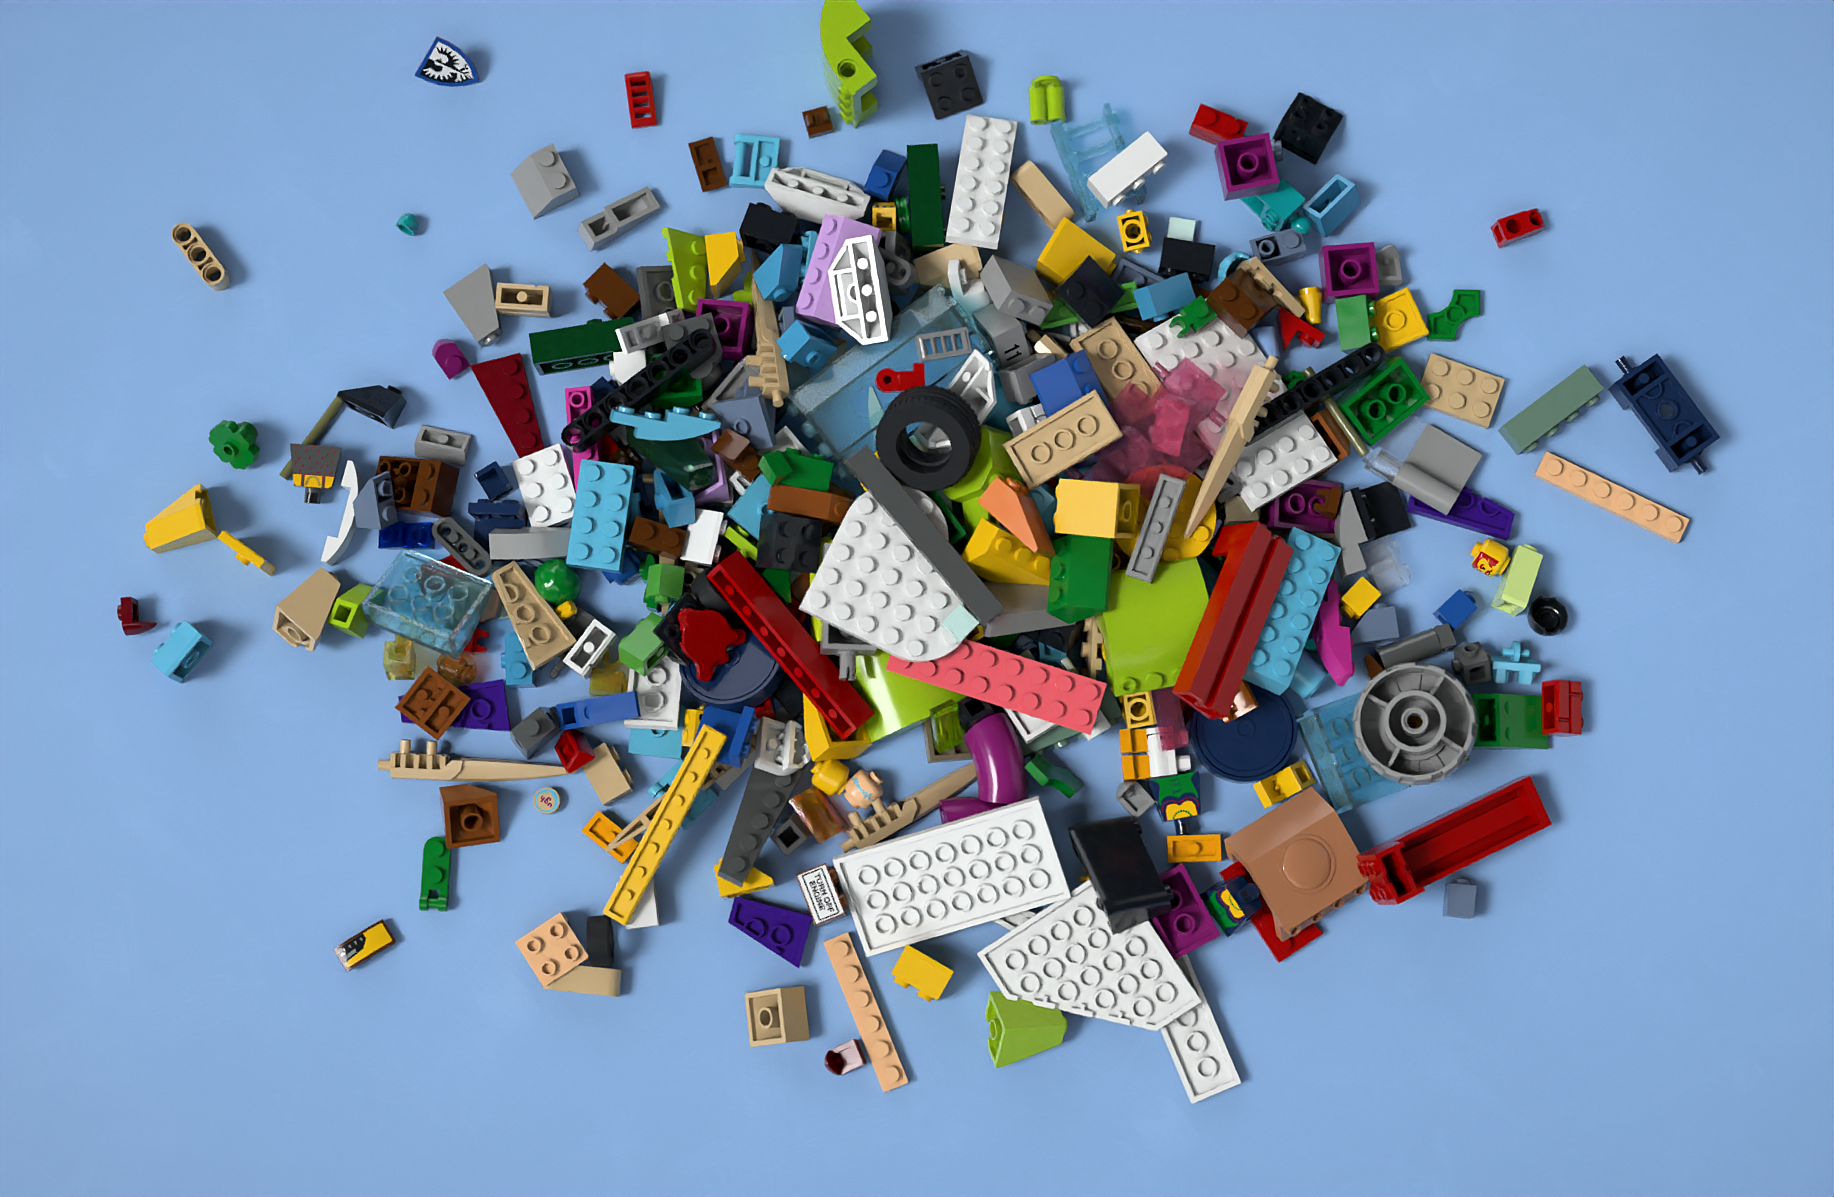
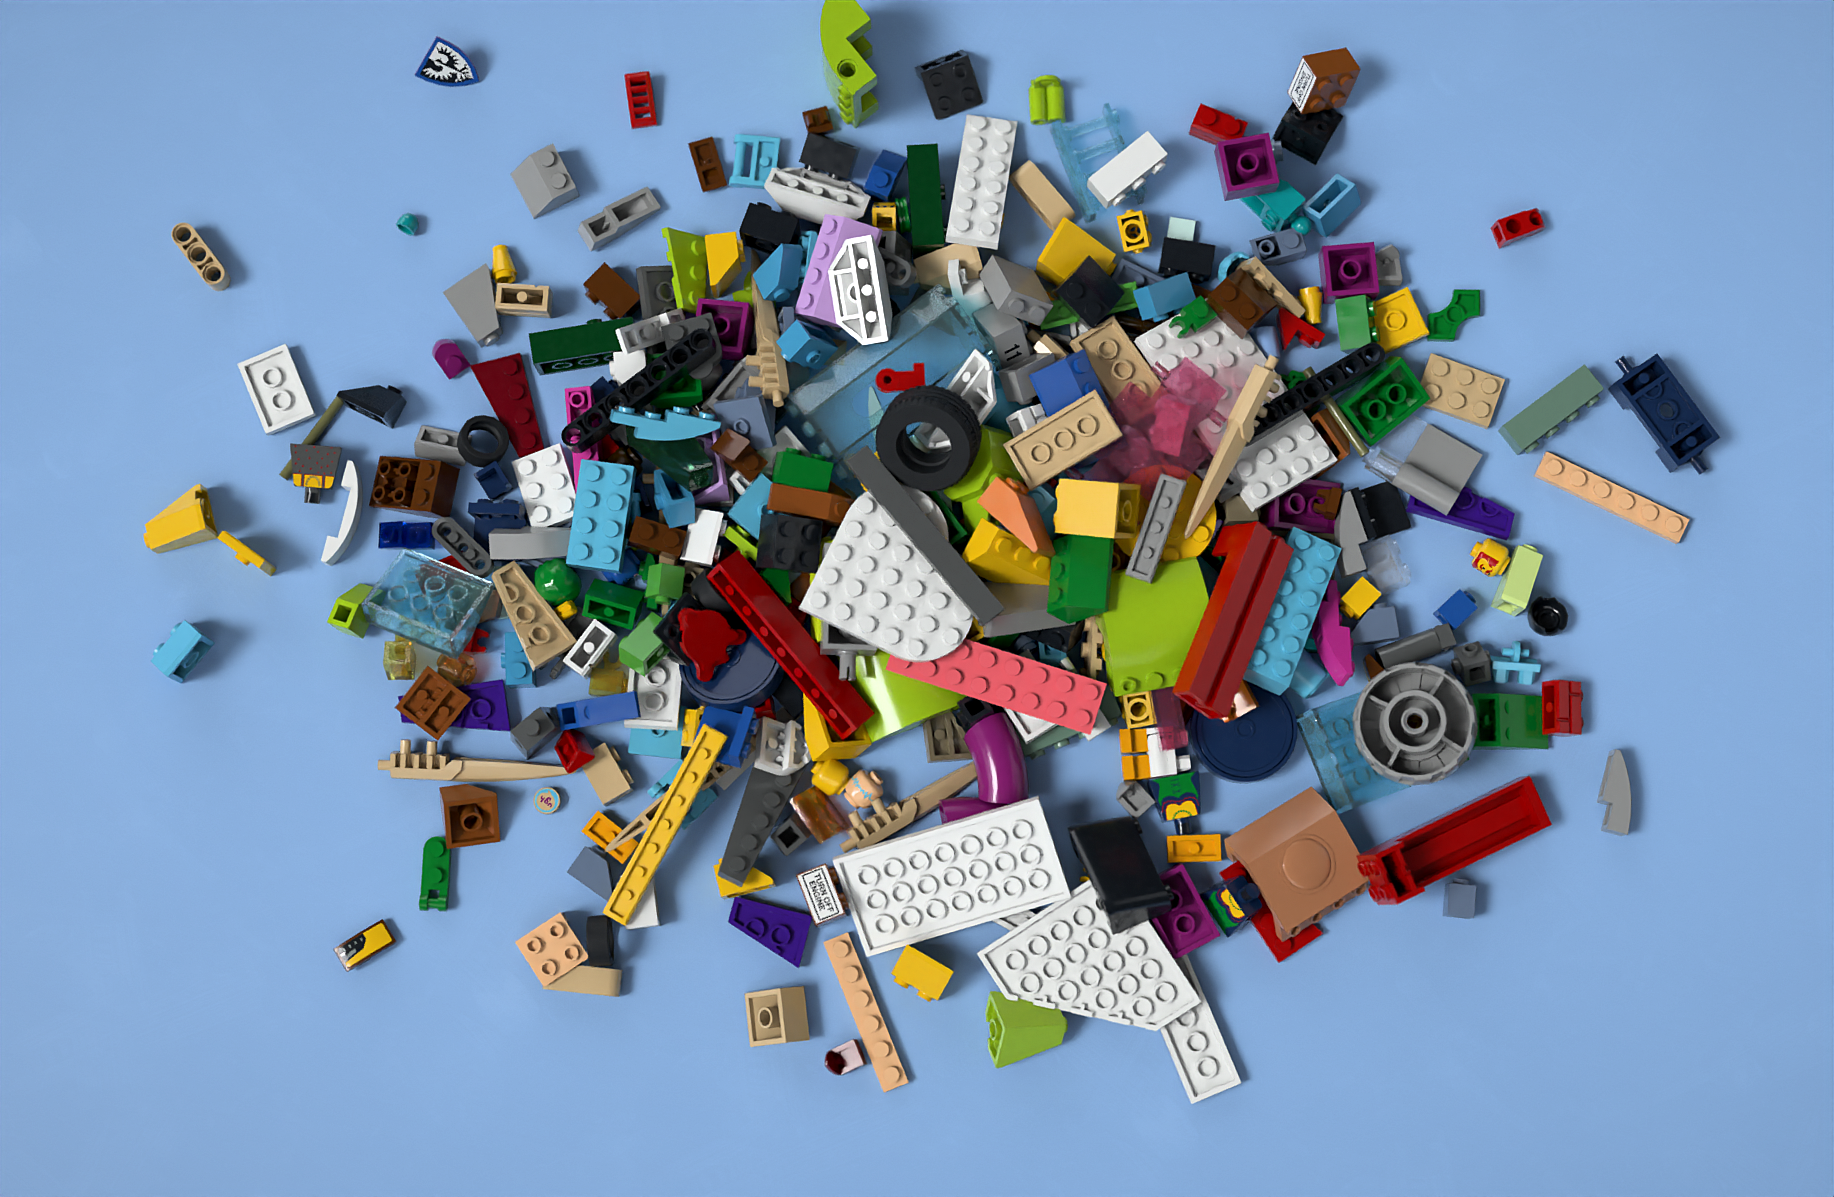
(129, 615): dark red plate -> none
(235, 443): green plant -> none
(276, 389): none -> white plate
(305, 611): tan slope -> none
(375, 503): sand blue slope -> none
(487, 424): none -> black tyre
(502, 265): none -> yellow cone
(593, 871): none -> sand blue slope
(613, 604): none -> green brick
(775, 467): green slope -> none
(829, 155): none -> black brick
(922, 349): light grey slope -> none
(945, 726): clear neon green tile -> none
(959, 623): light aqua tile -> none
(1053, 776): green tile -> none
(1284, 784): yellow slope -> none
(1323, 80): none -> dark orange brick
(1615, 794): none -> light grey slope

